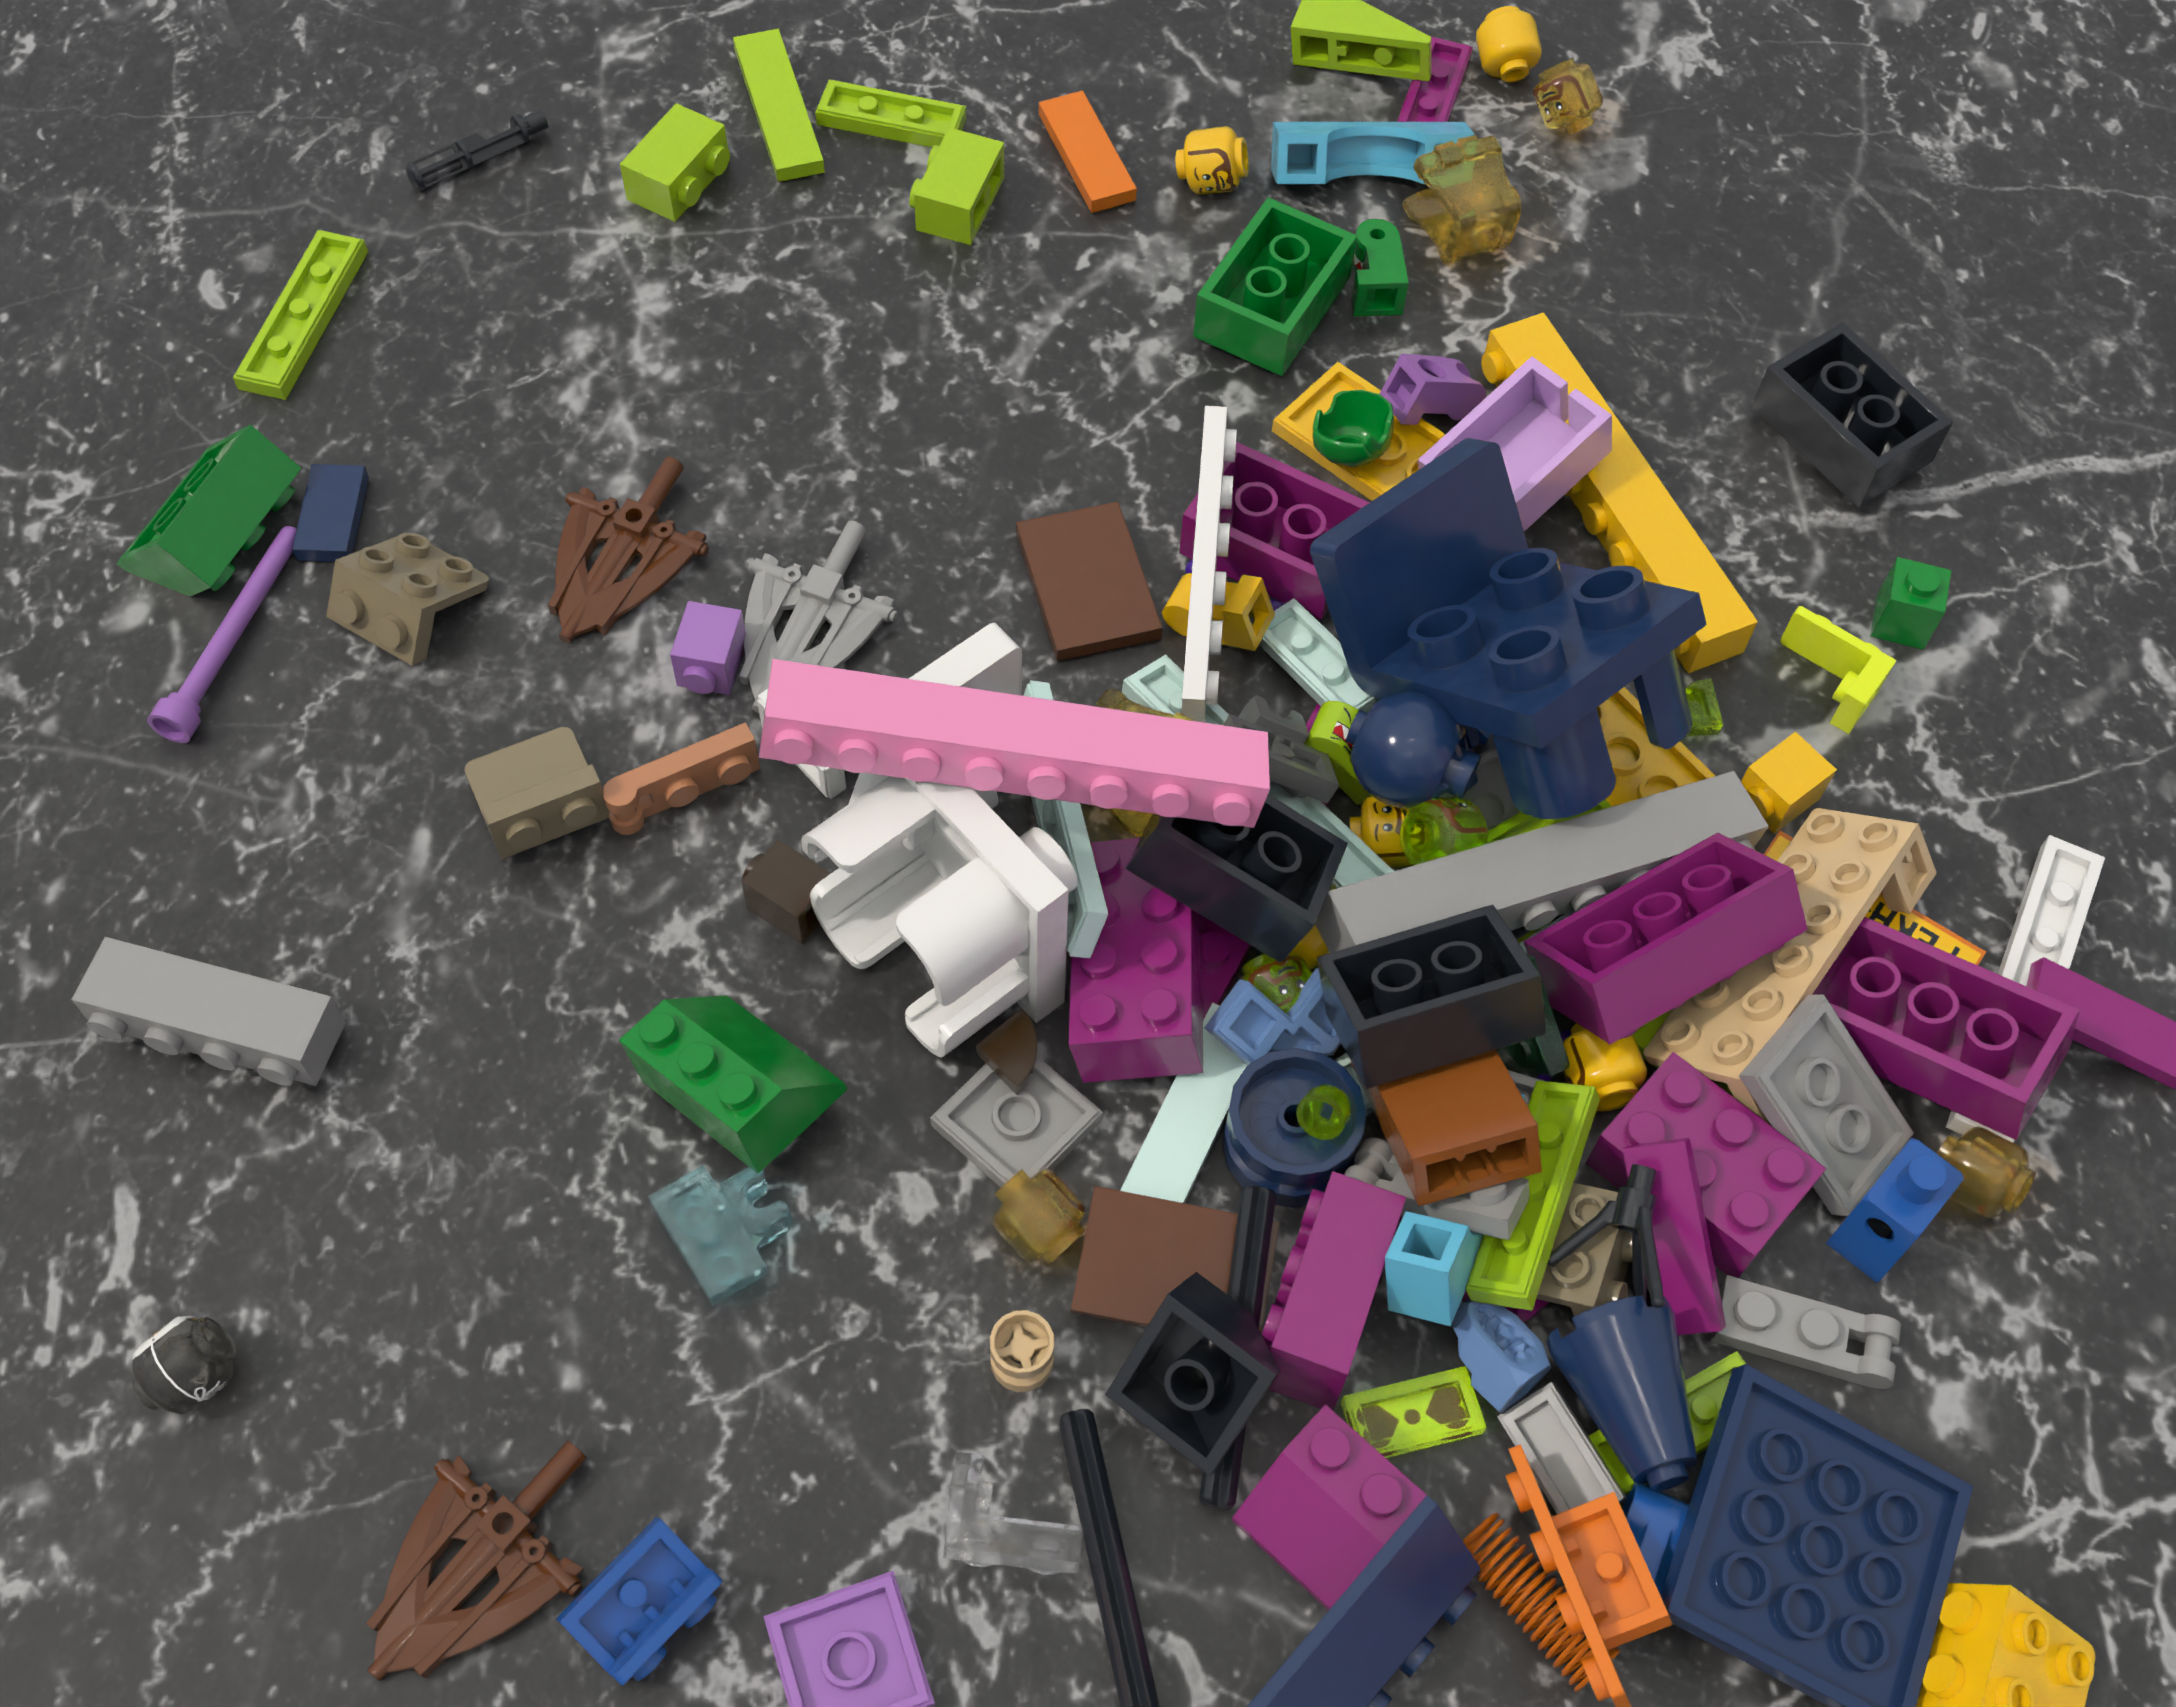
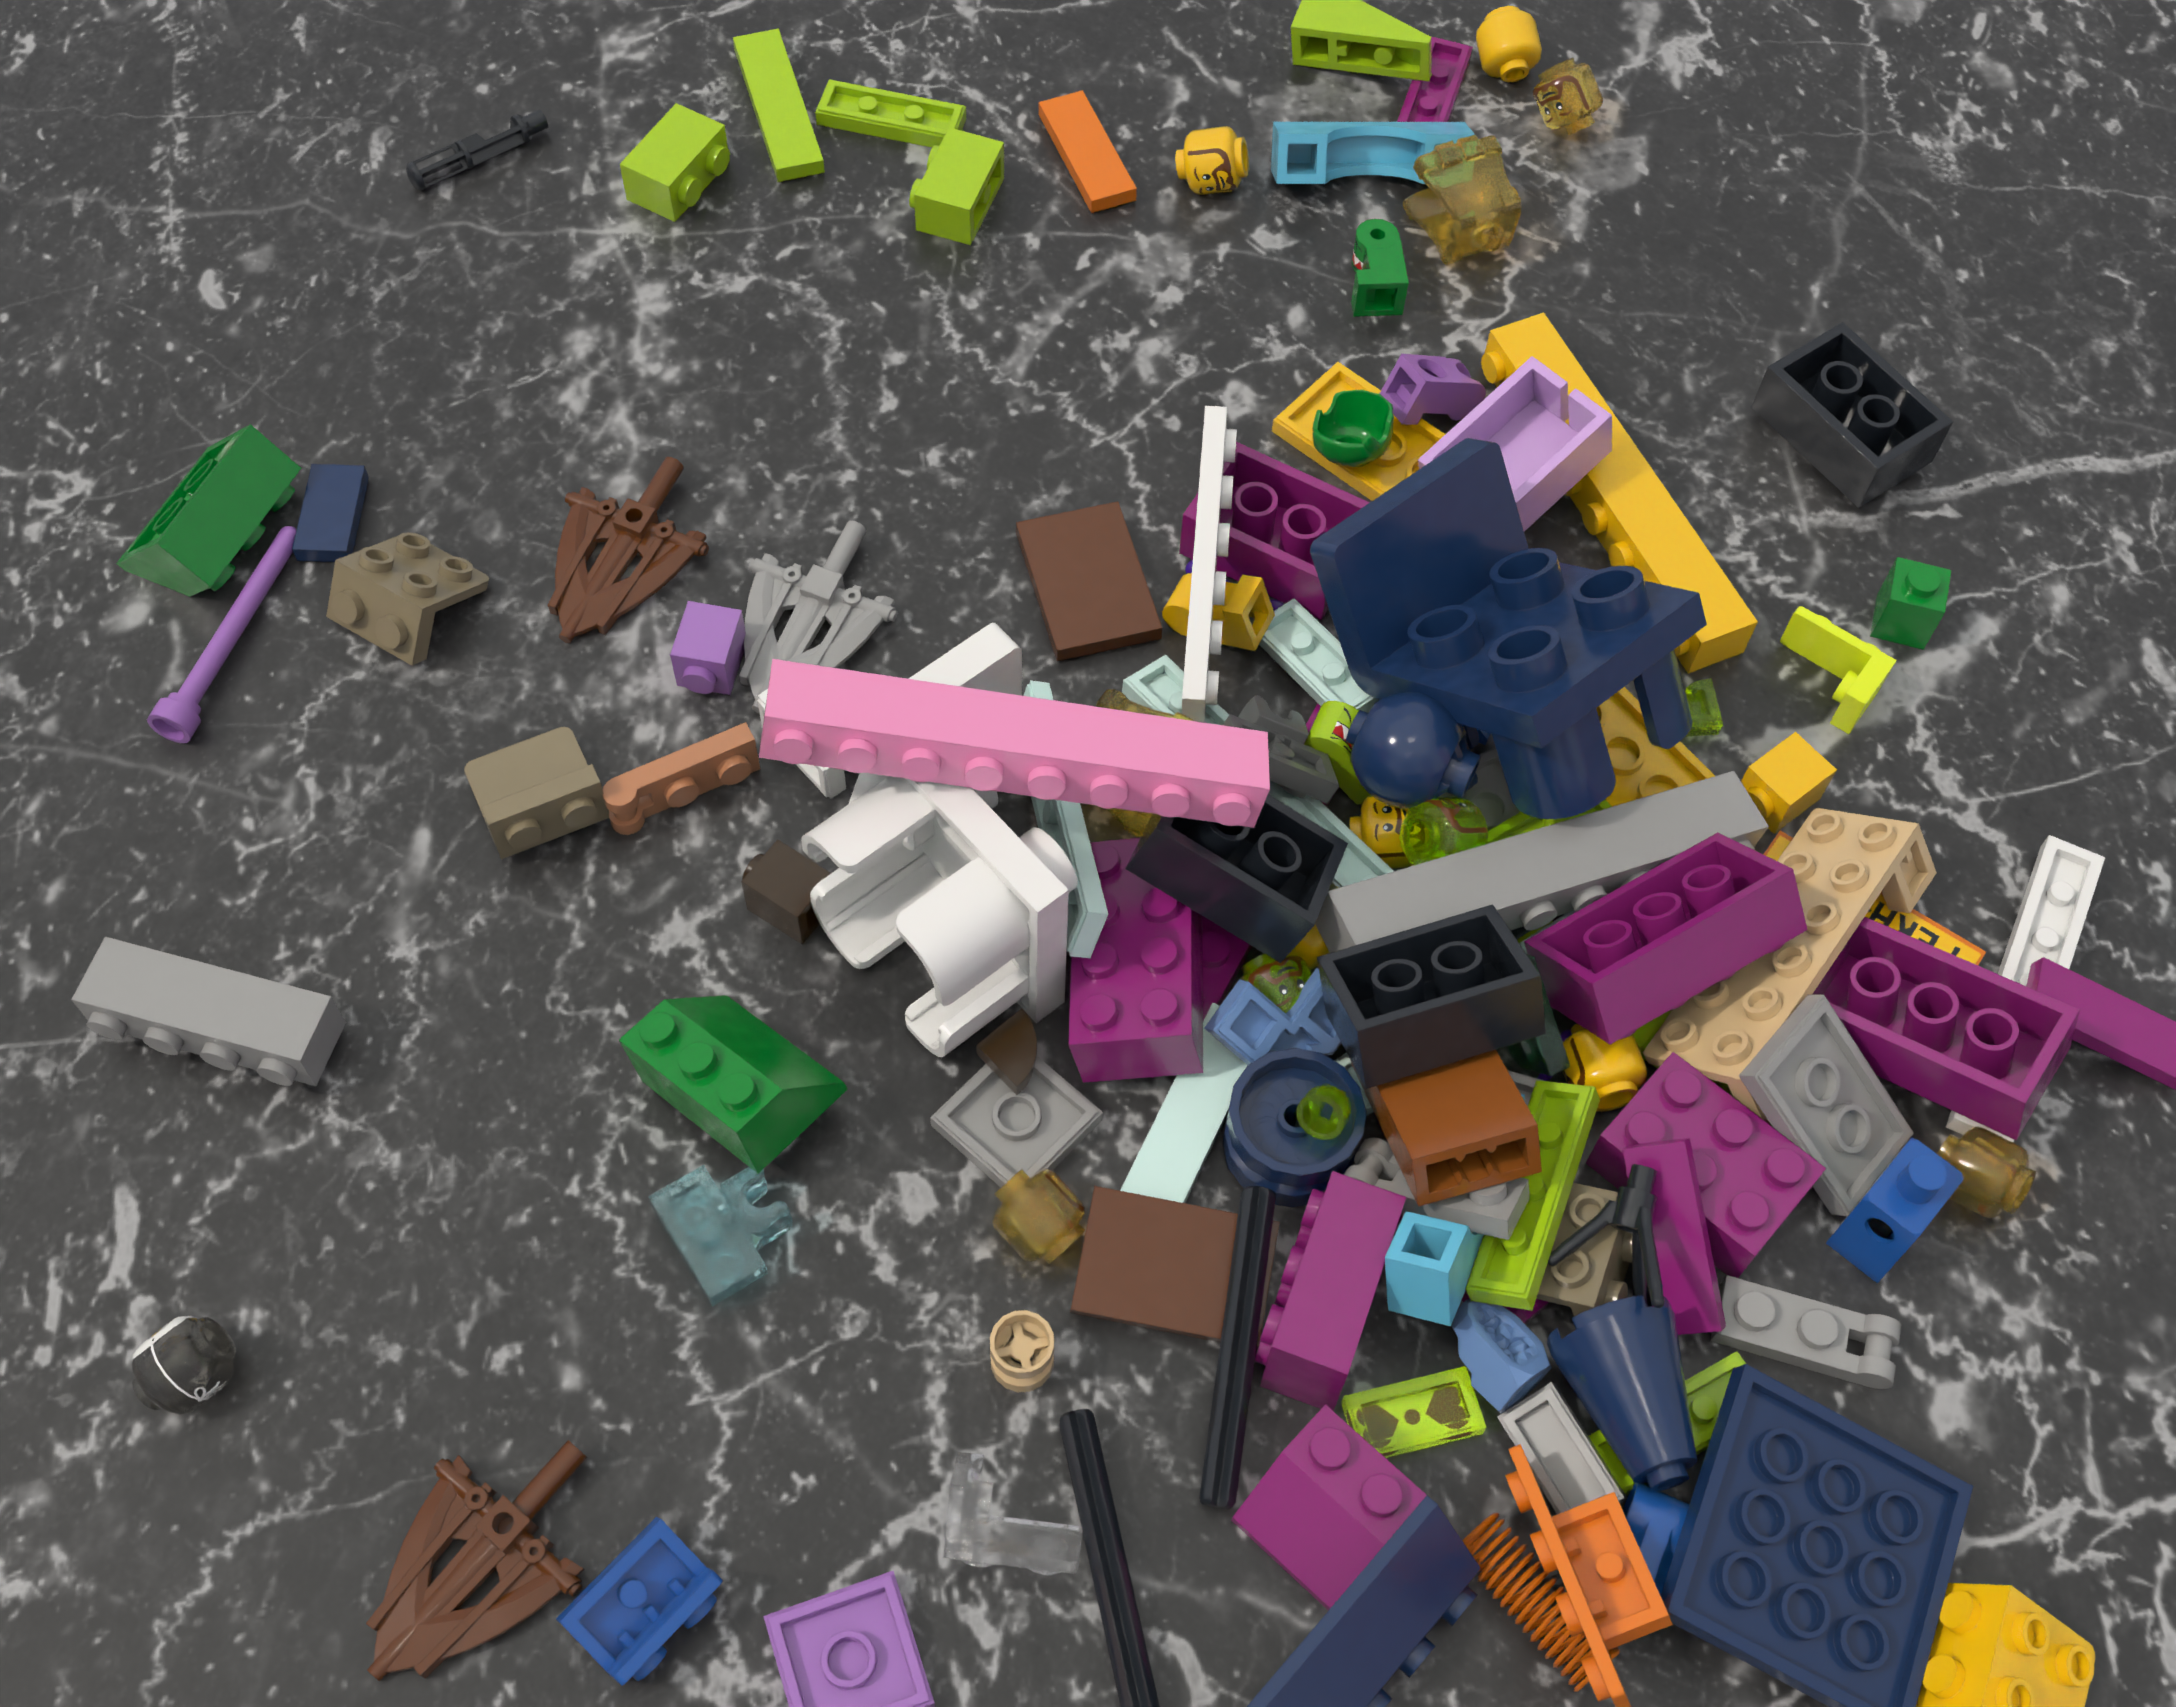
(300, 315): lime tile -> none
(1196, 1372): black slope -> none
(1274, 286): green brick -> none

